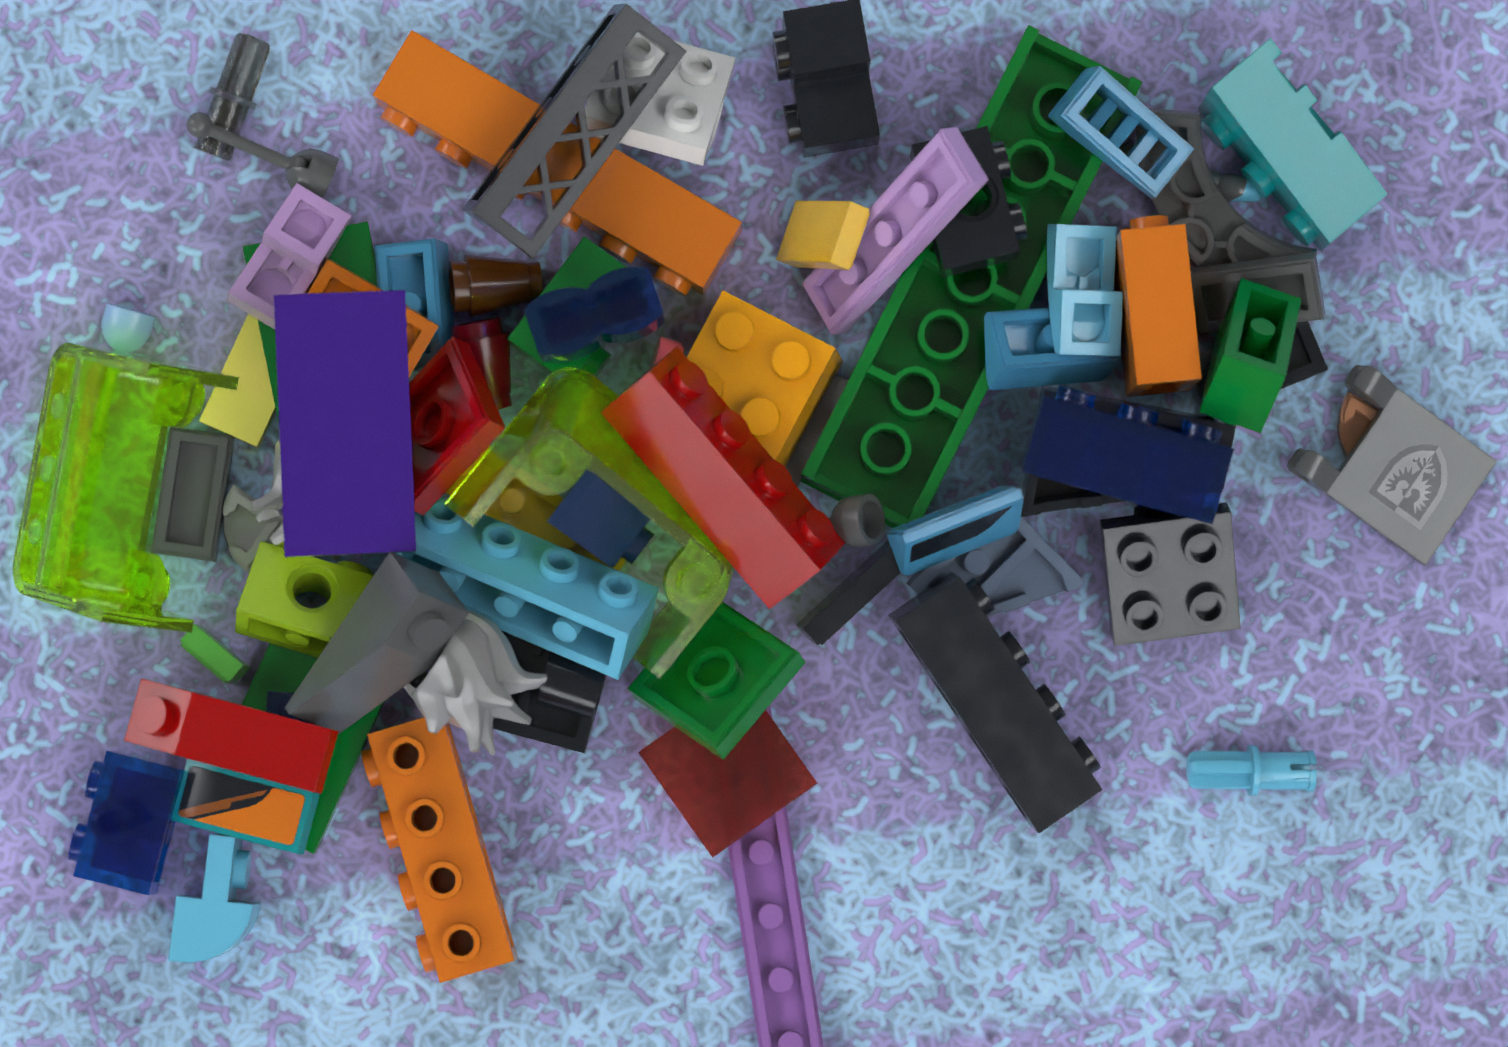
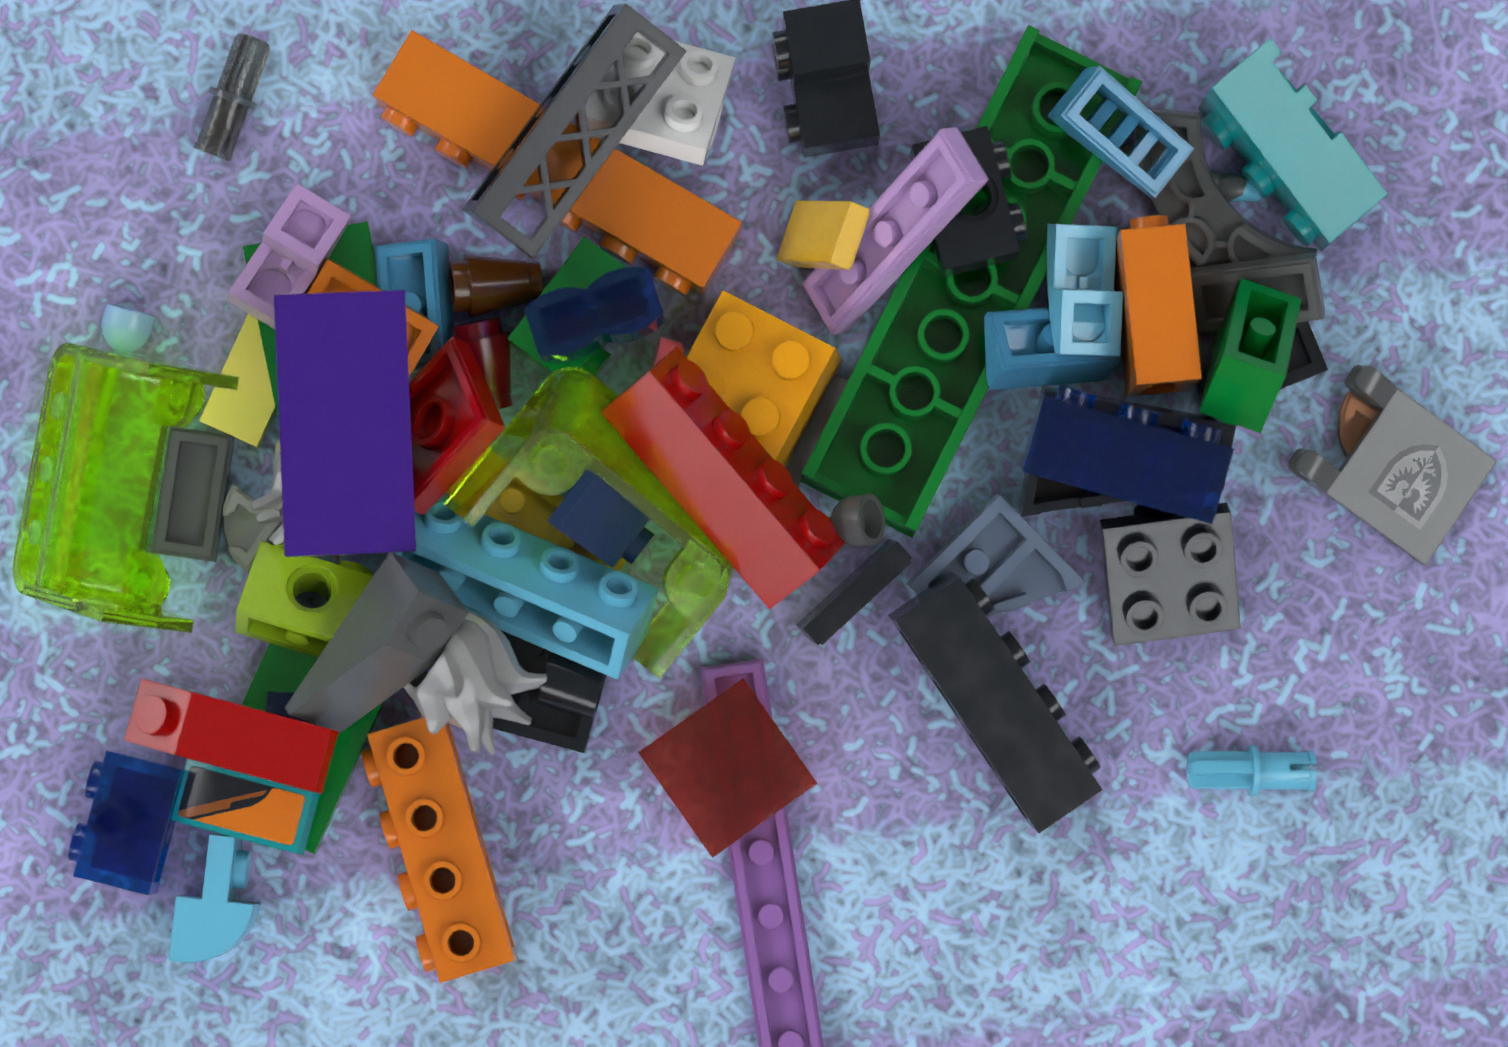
(214, 655): bright green tile -> none
(308, 167): dark grey hinge -> none
(720, 680): green tile -> none
(956, 529): dark azure slope -> none

